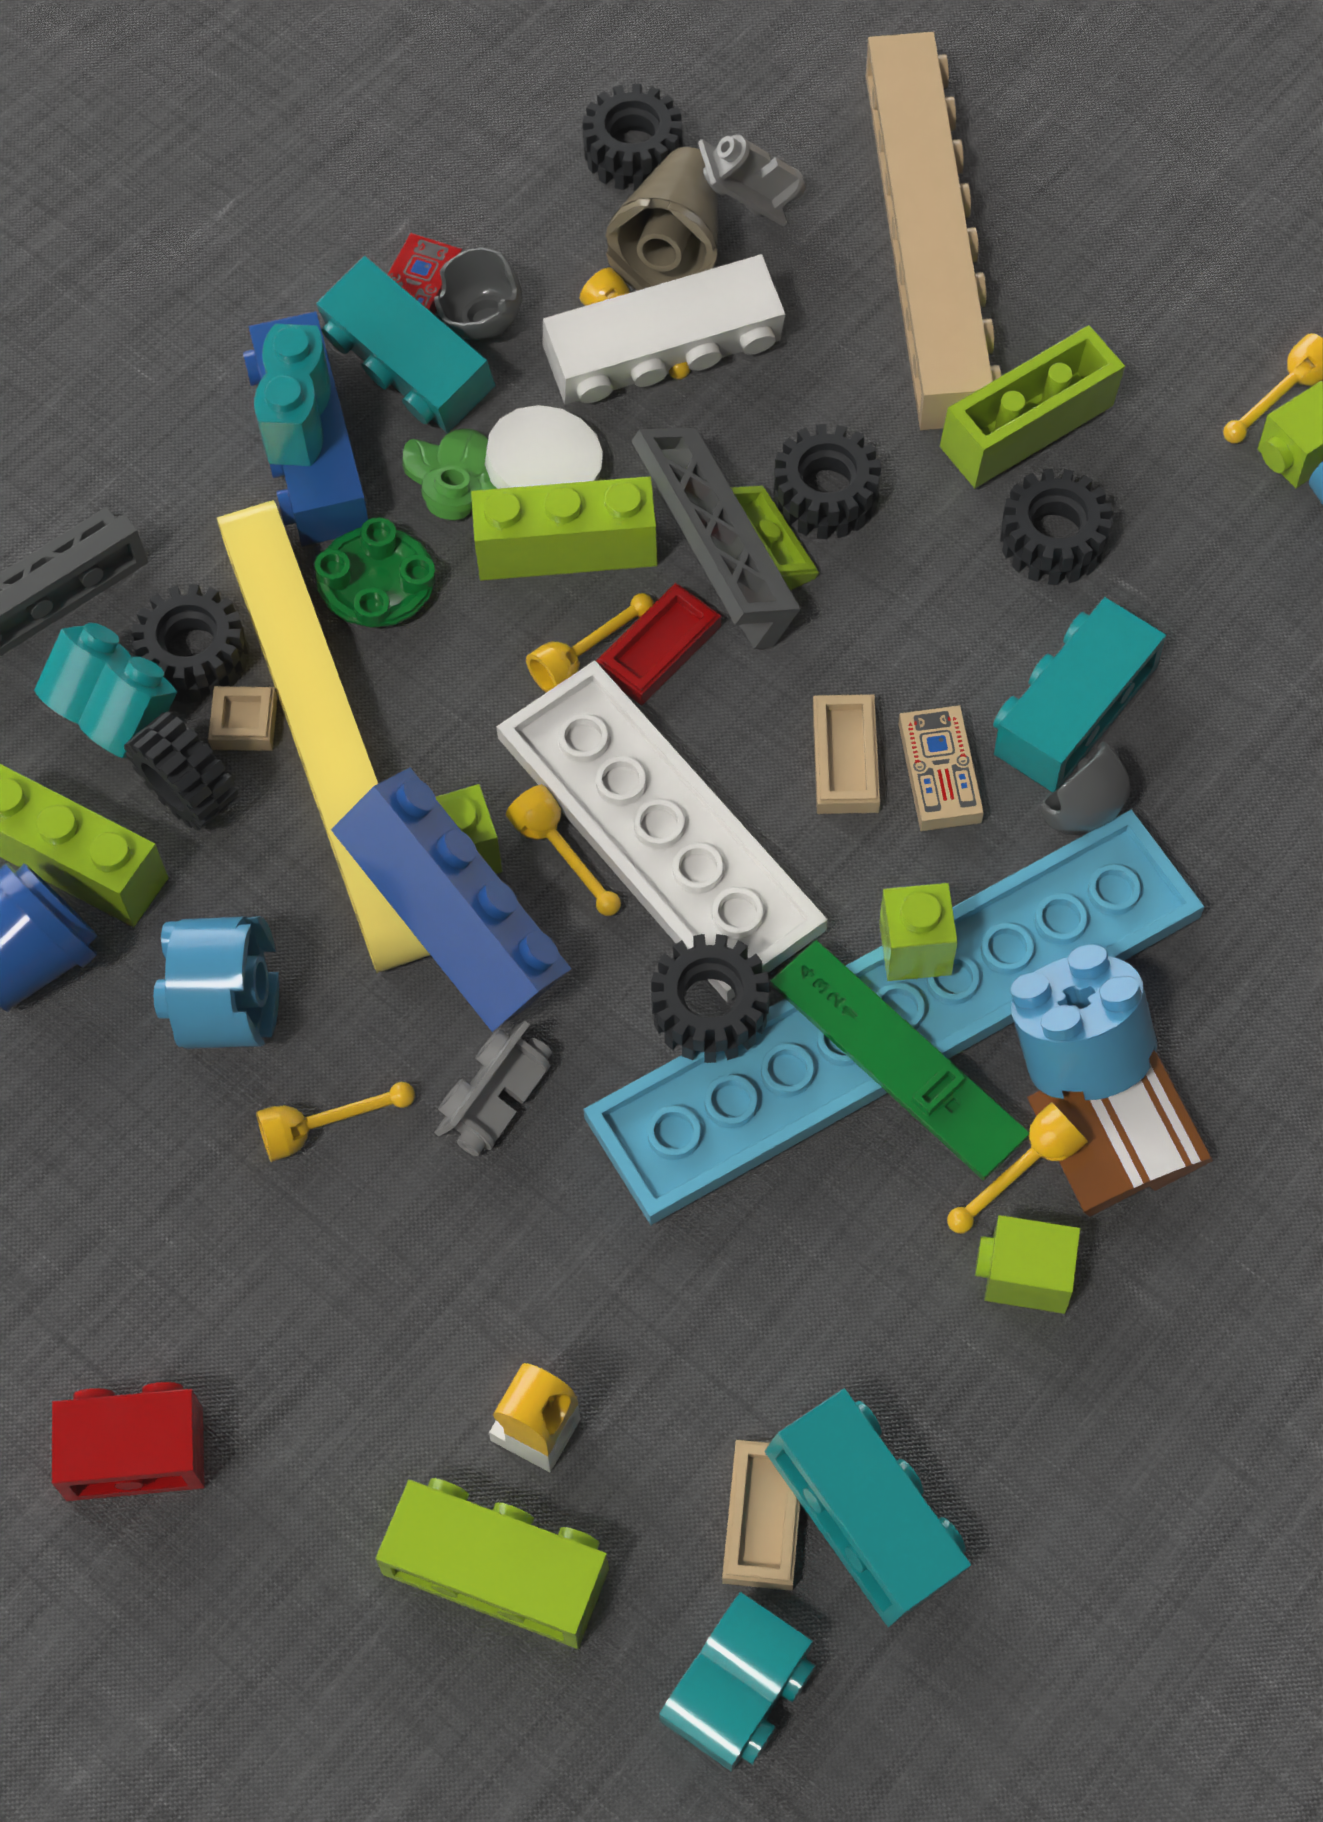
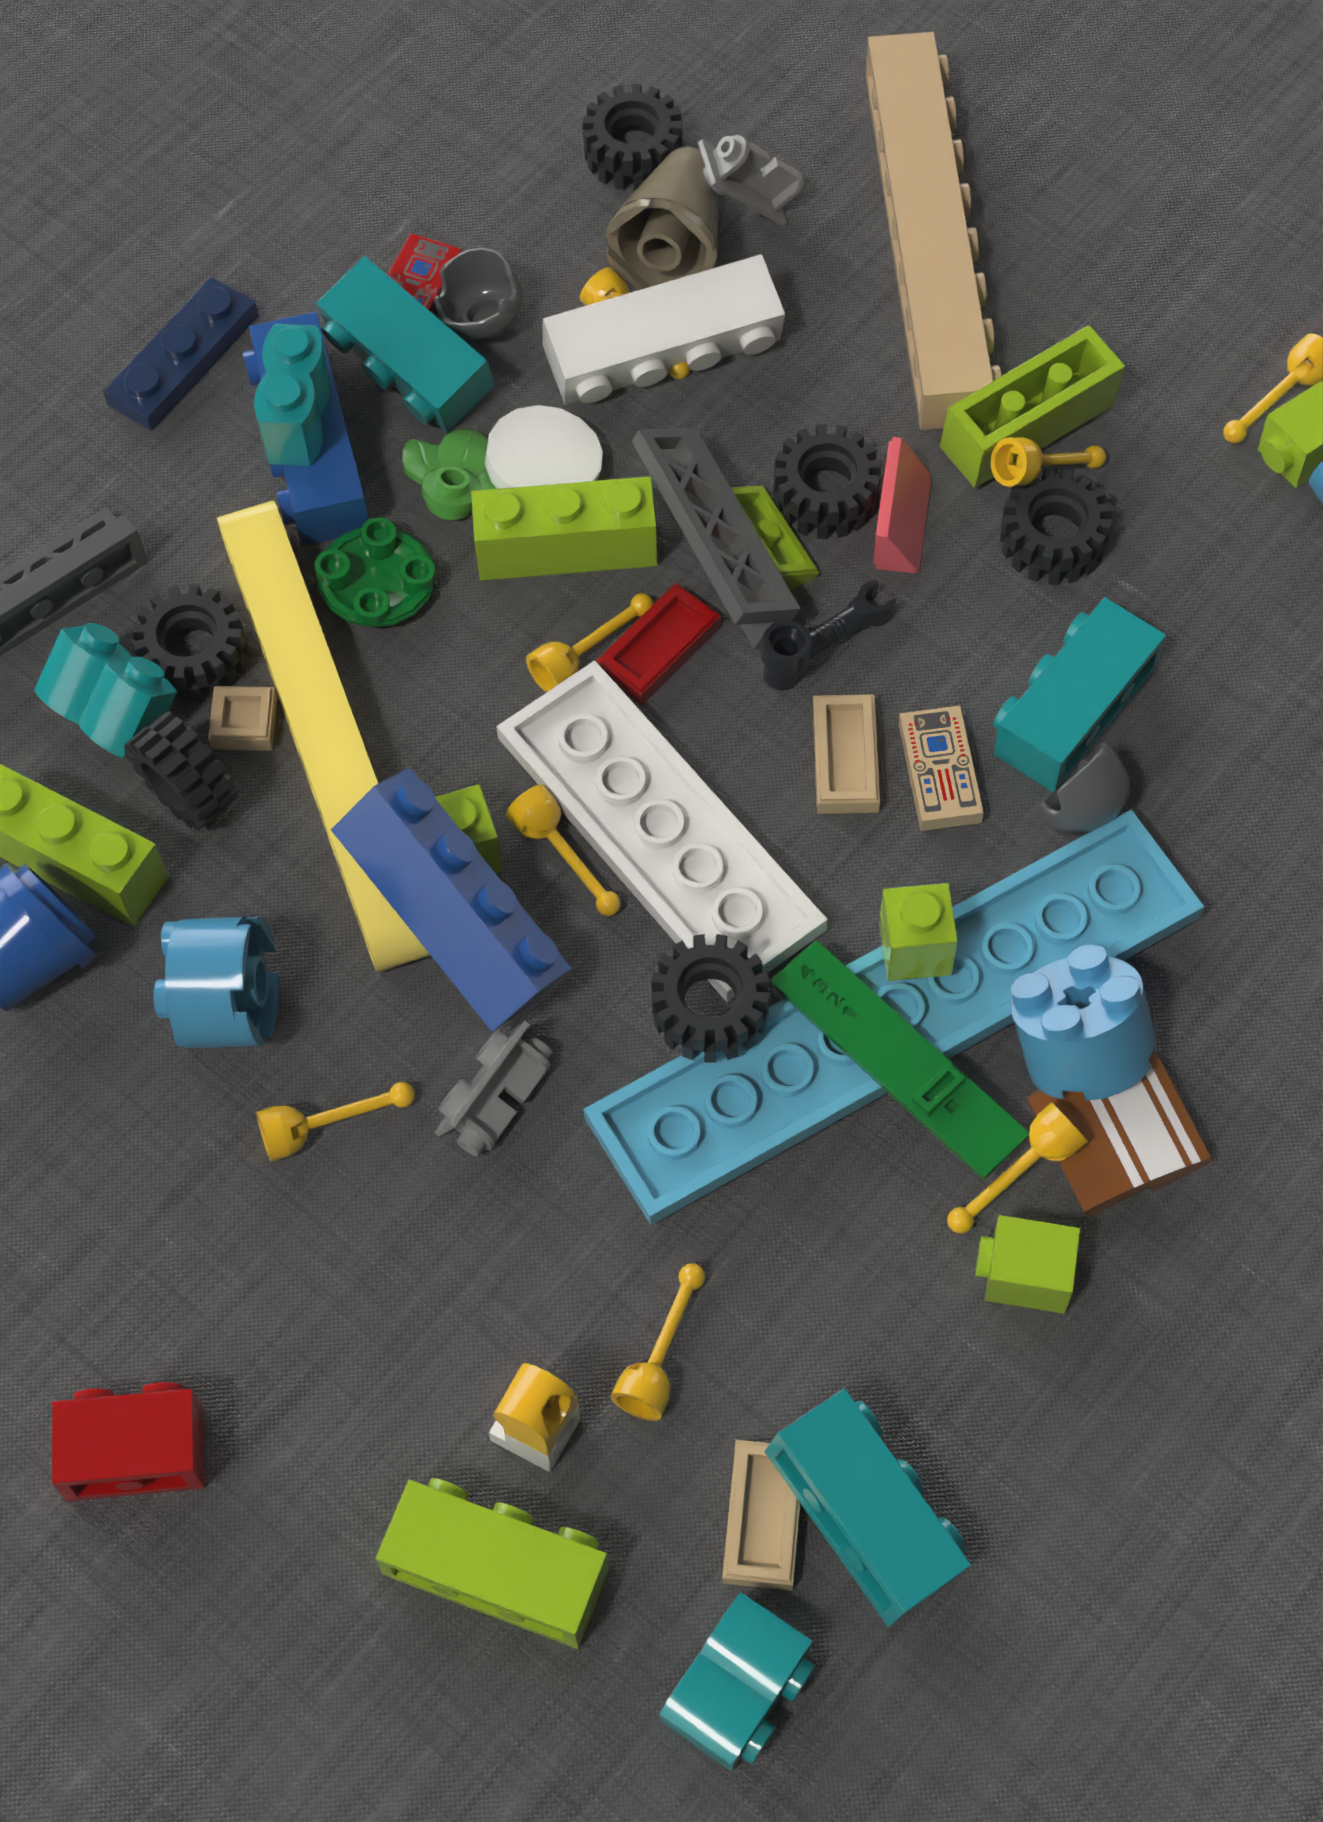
(180, 353): none -> dark blue plate
(644, 1387): none -> yellow hinge
(790, 645): none -> black brick
(902, 510): none -> coral slope
(1031, 459): none -> yellow hinge

